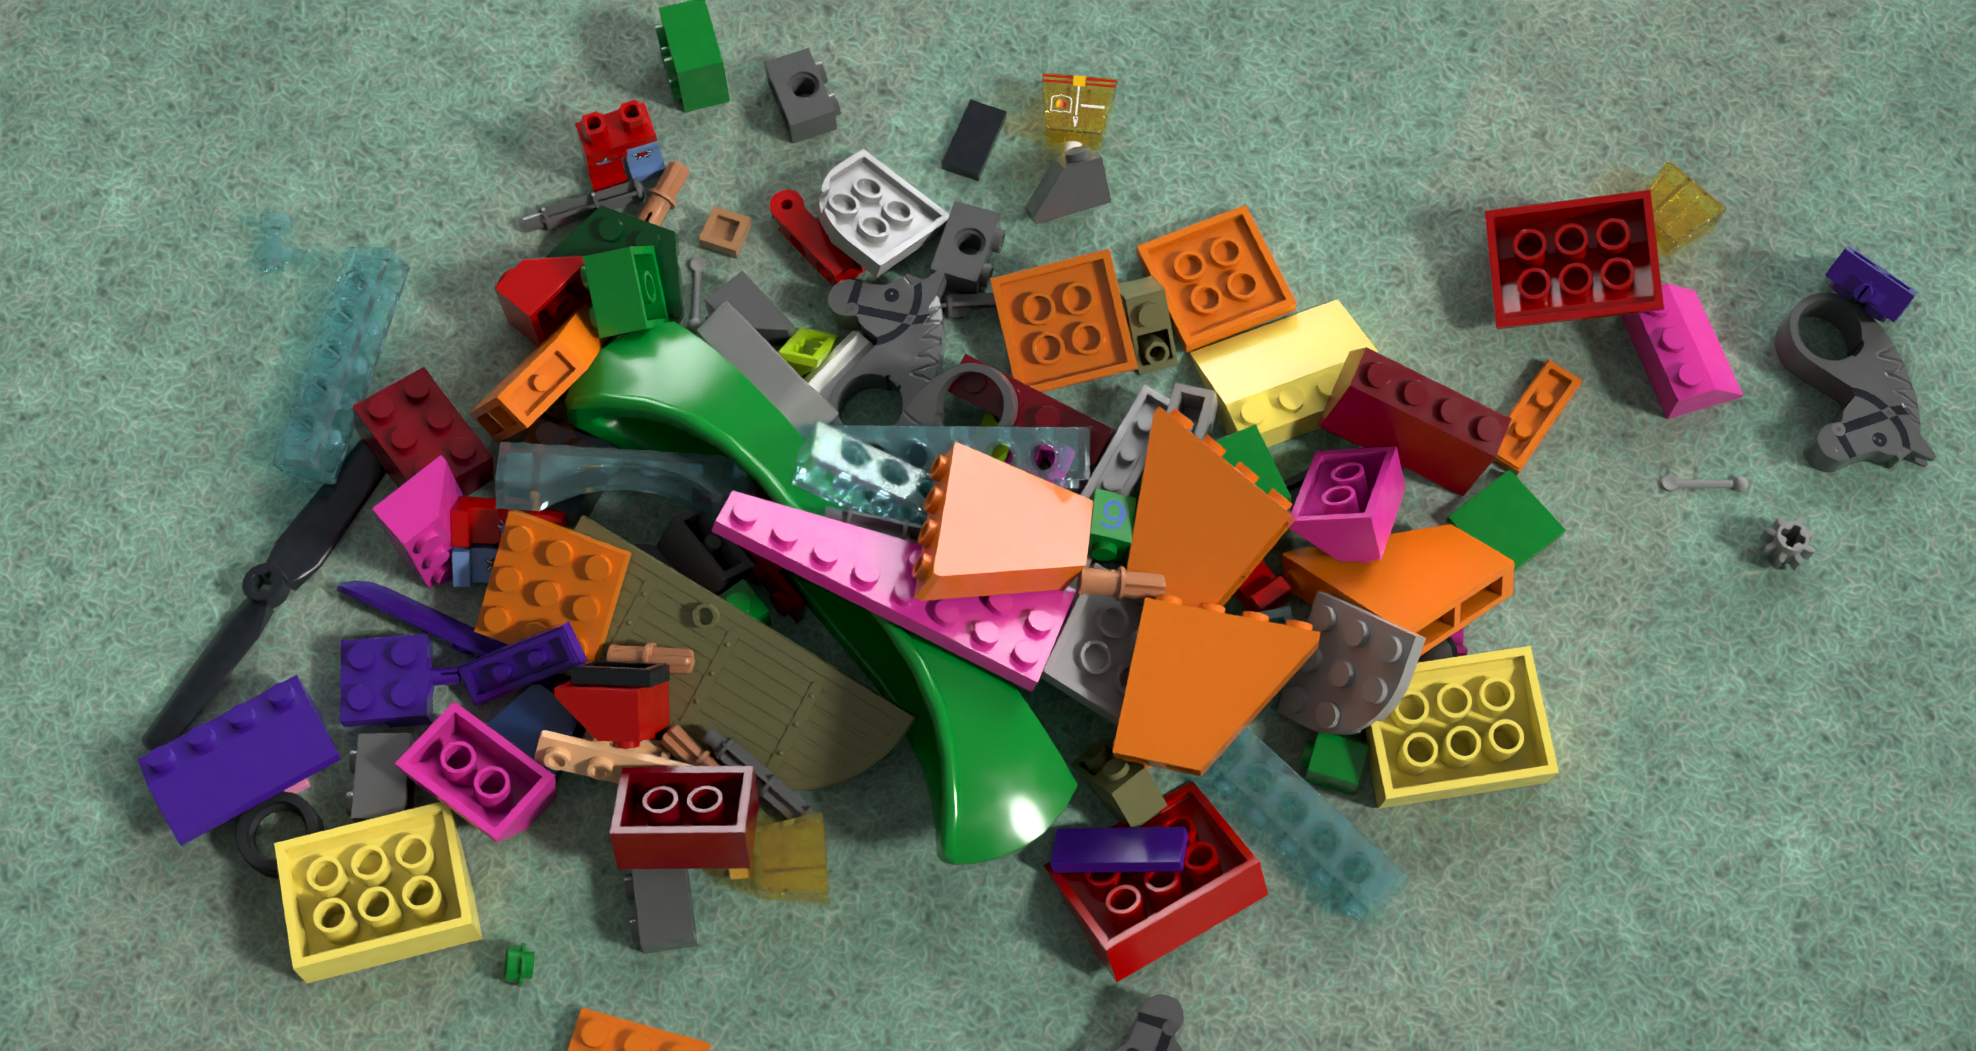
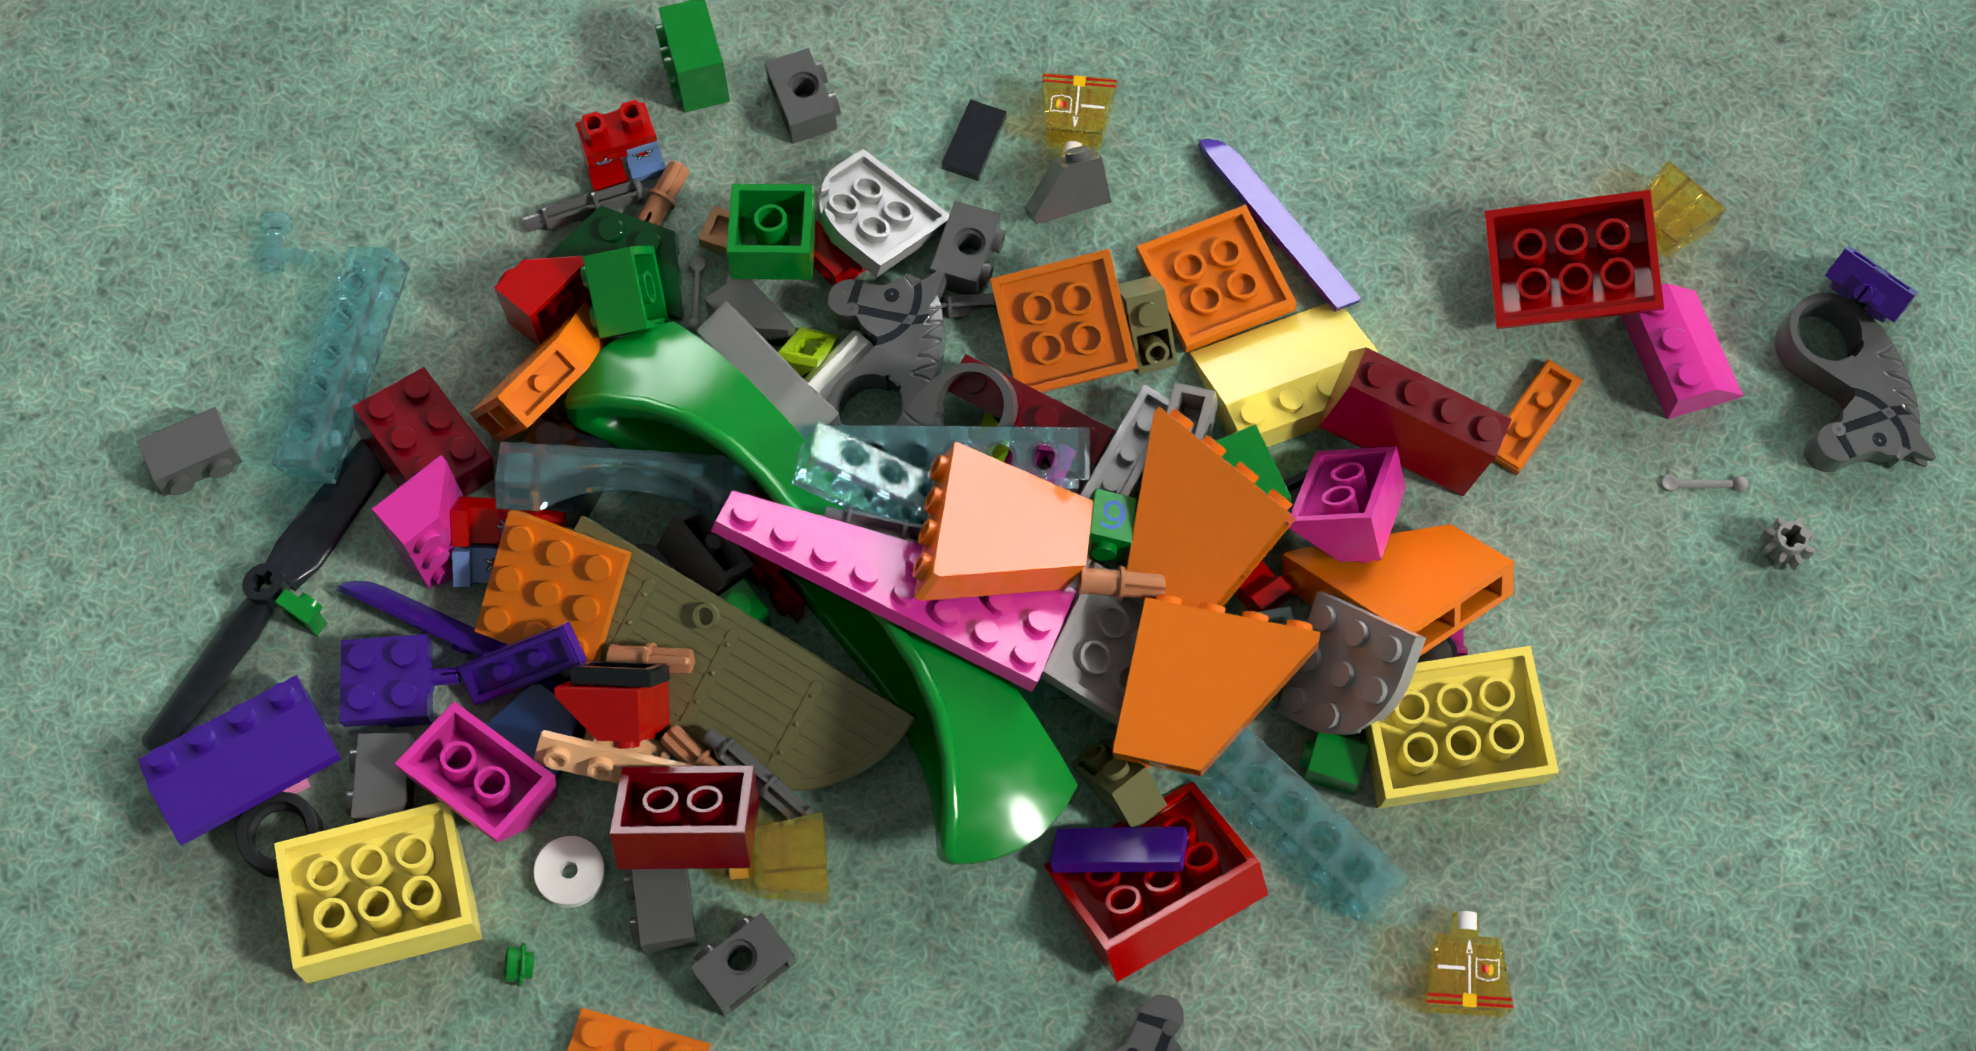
(190, 452): none -> dark grey brick
(302, 610): none -> green plate
(565, 852): none -> white piece
(731, 987): none -> dark grey brick
(771, 231): none -> green brick
(1279, 224): none -> piece
(1466, 972): none -> clear yellow torso
(1508, 520): green tile -> none

